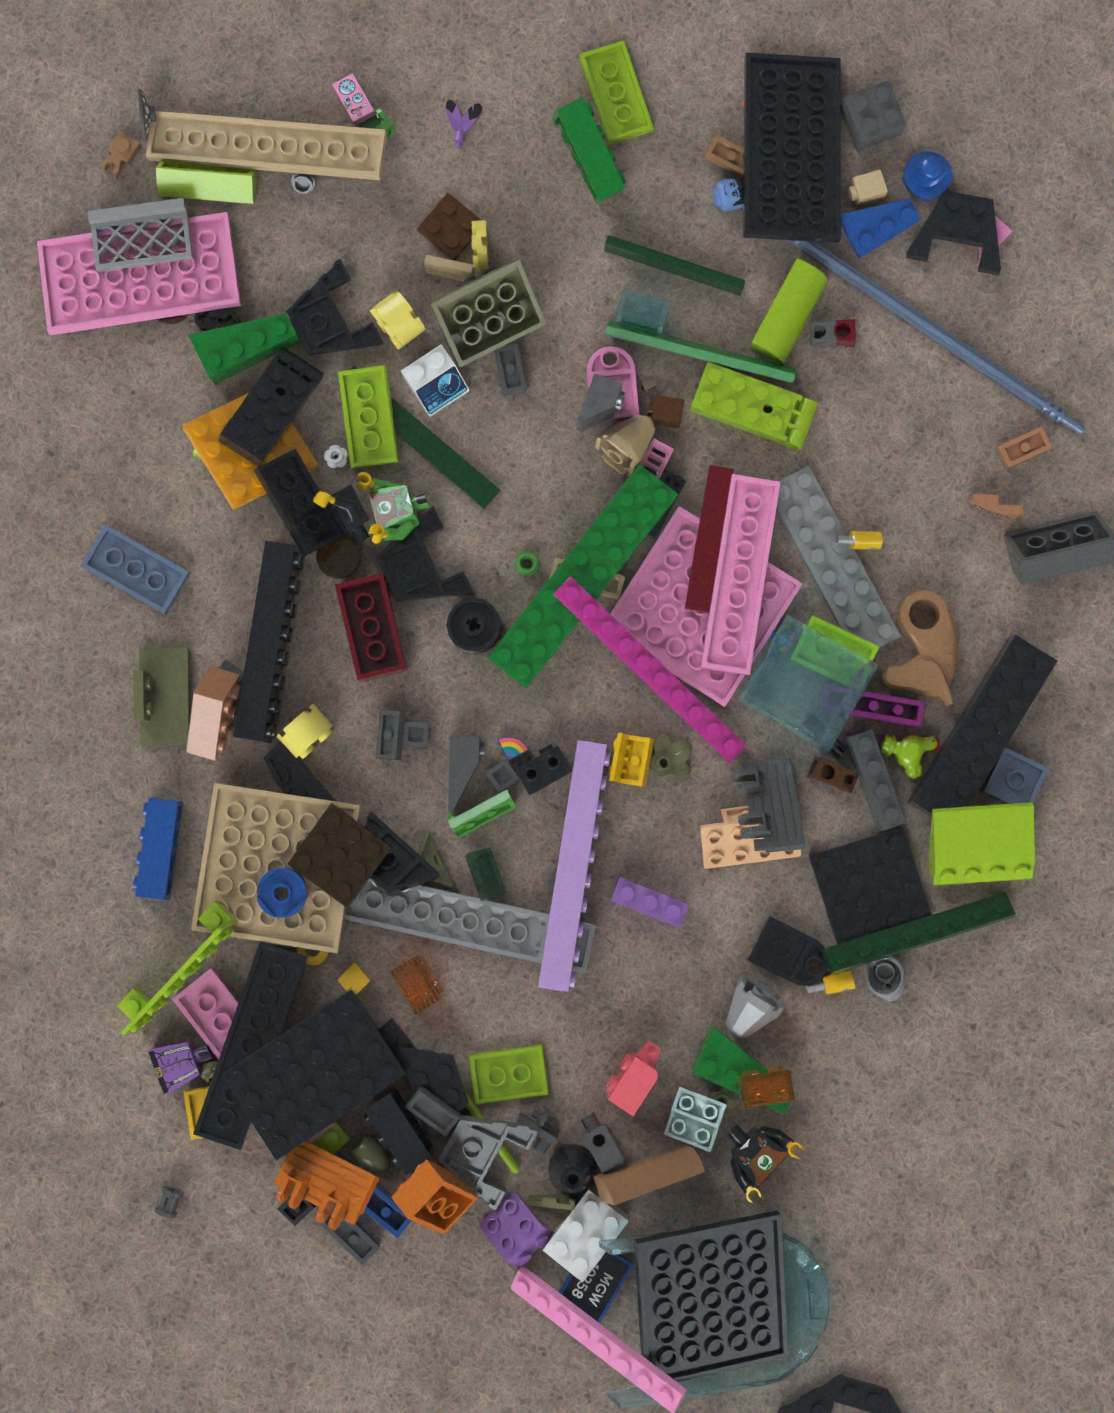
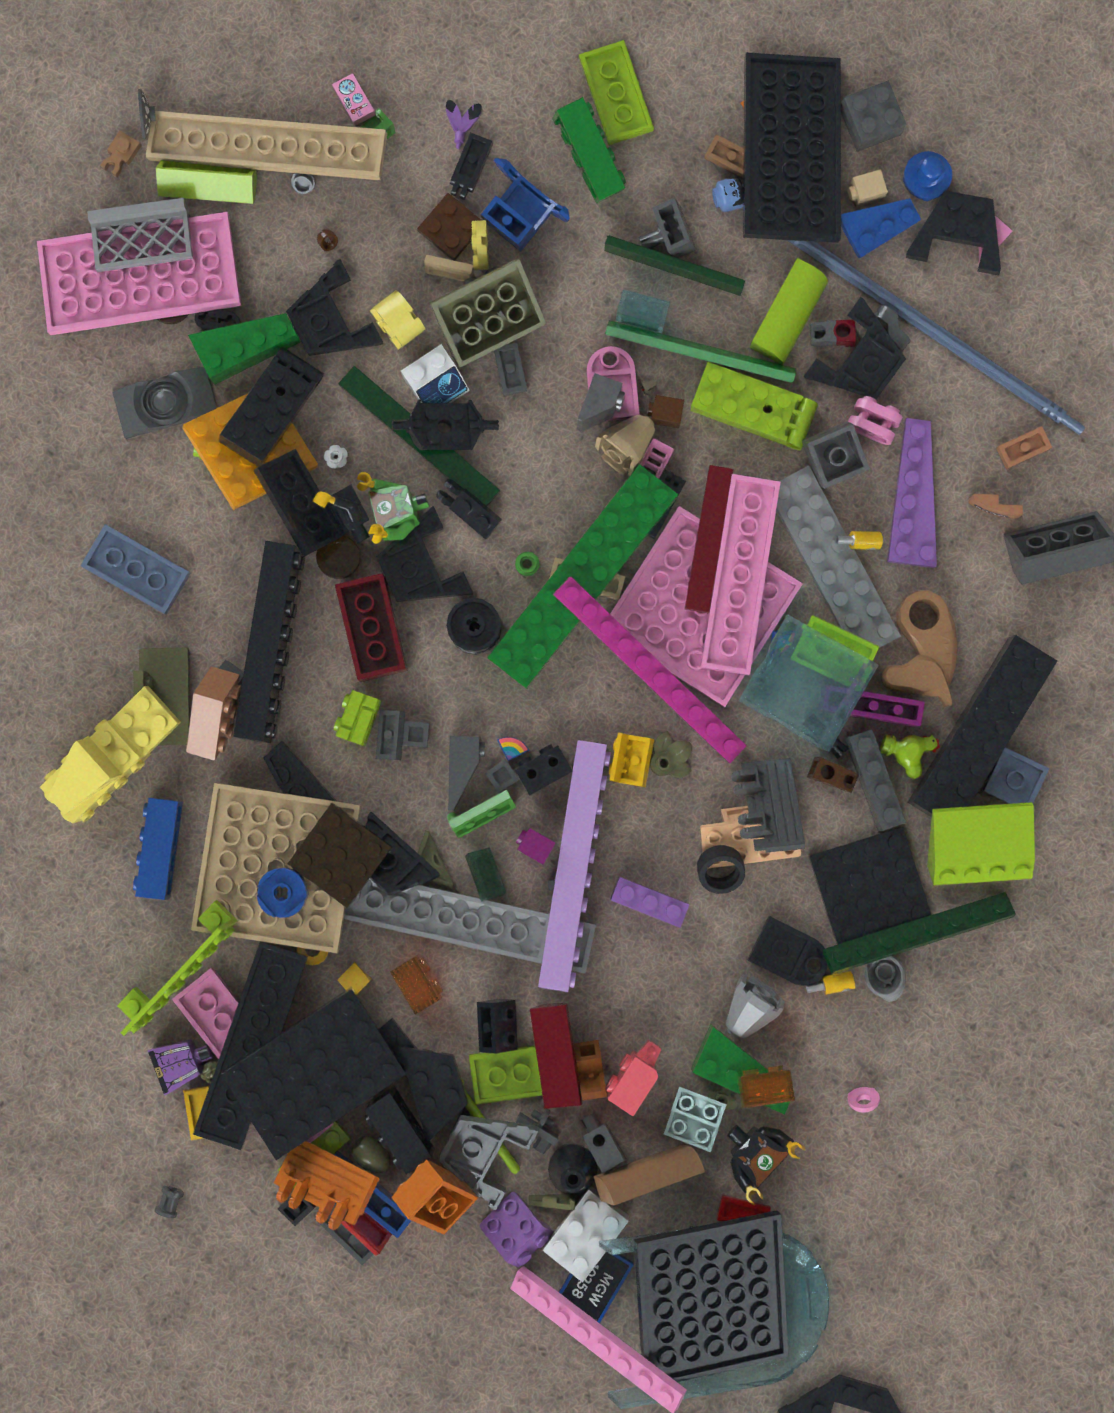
(109, 756): none -> light yellow wedge
(164, 401): none -> dark grey slope
(305, 731): light yellow brick -> none
(331, 244): none -> reddish brown hinge
(357, 718): none -> lime brick
(368, 416): lime tile -> none
(369, 1232): none -> red tile
(433, 1111): dark grey tile -> none
(463, 419): none -> black plate
(469, 509): none -> black hinge
(470, 164): none -> black hinge
(497, 1020): none -> black brick
(520, 209): none -> blue piece
(535, 845): none -> magenta brick
(556, 1055): none -> dark red brick
(590, 1070): none -> dark orange brick
(671, 230): none -> dark grey brick
(727, 883): none -> black tyre
(734, 1208): none -> red tile
(835, 454): none -> flat silver brick
(861, 1094): none -> bright pink piece
(869, 364): none -> black wing
(887, 416): none -> bright pink brick
(889, 321): none -> dark grey piece
(914, 513): none -> medium lavender wing

